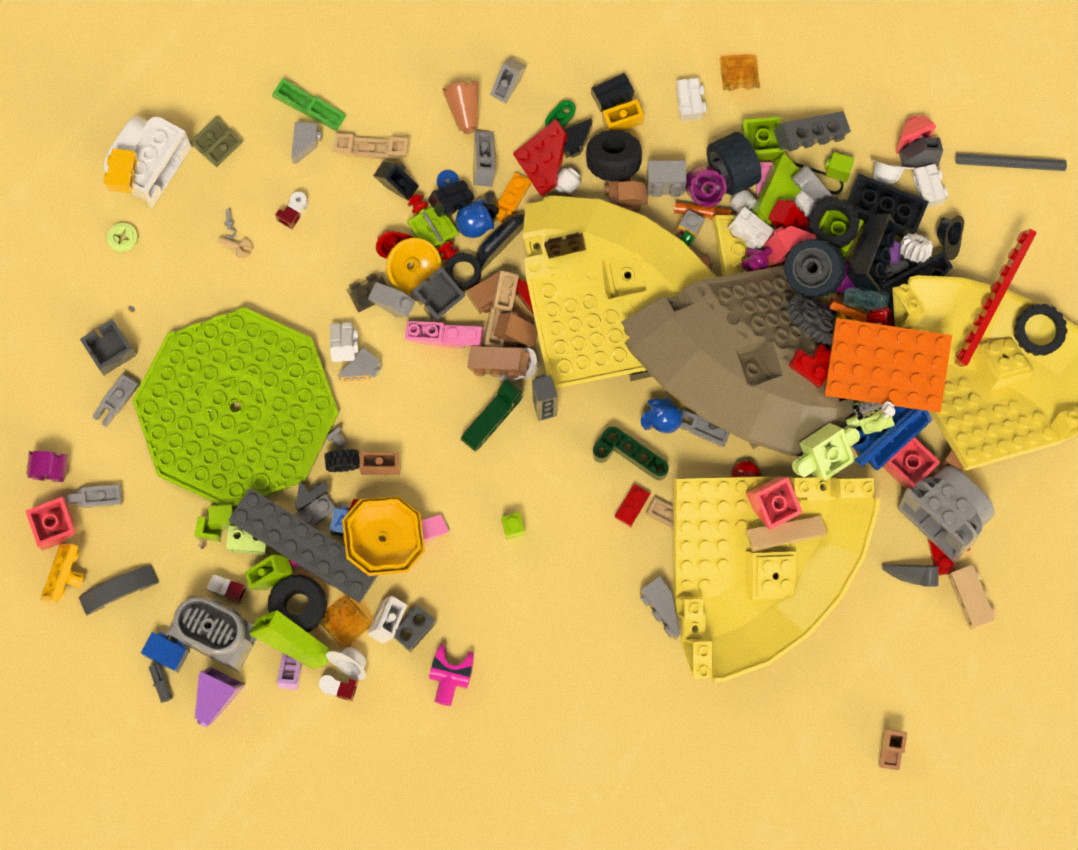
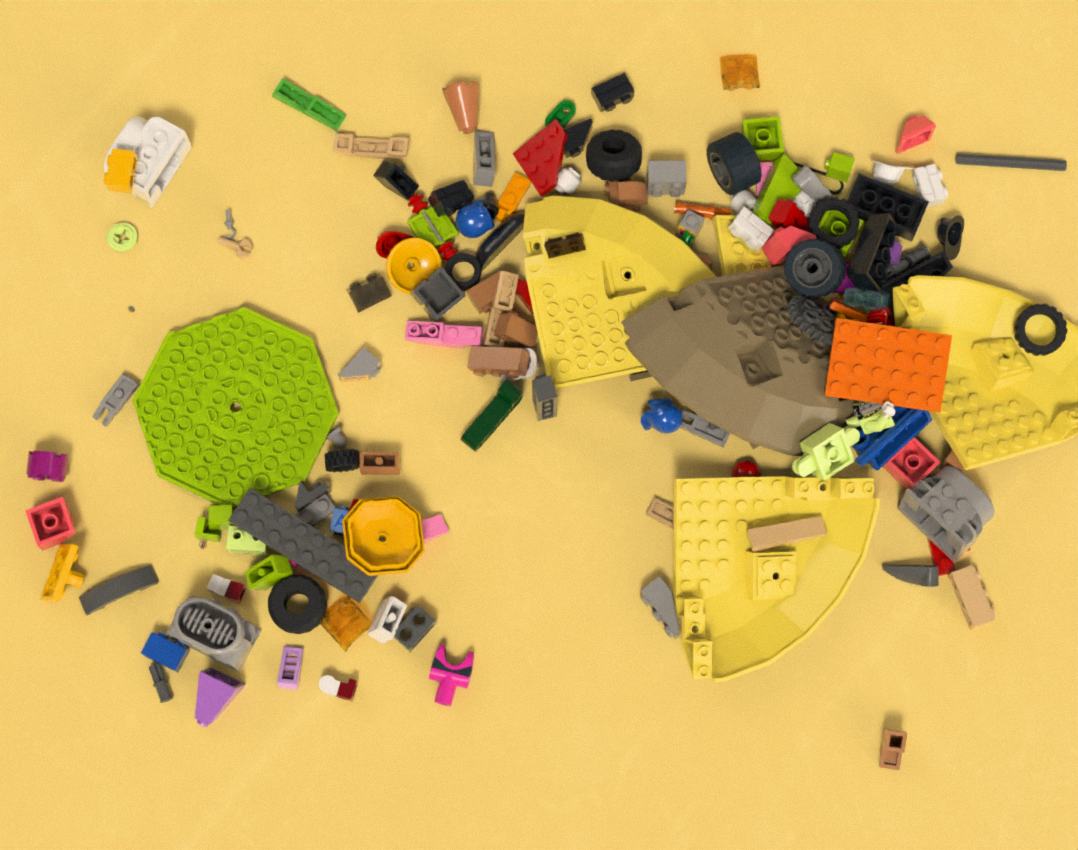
(96, 496): light grey hinge -> none
(109, 350): dark grey piece -> none
(216, 142): olive slope -> none
(289, 639): lime slope -> none
(293, 211): leg -> none
(304, 140): light grey slope -> none
(343, 342): white brick -> none
(349, 662): white piece -> none
(391, 300): light grey slope -> none
(446, 175): blue wheel -> none
(508, 79): light grey slope -> none
(513, 526): lime brick -> none
(623, 116): yellow brick -> none
(632, 456): dark green beam -> none
(632, 505): red plate -> none
(690, 99): white brick -> none
(713, 190): magenta brick -> none
(756, 259): magenta piece -> none
(774, 502): coral slope -> none
(811, 368): red plate -> none
(812, 131): dark grey brick -> none
(916, 247): white gear -> none
(922, 152): dark grey slope -> none
(992, 302): red plate -> none

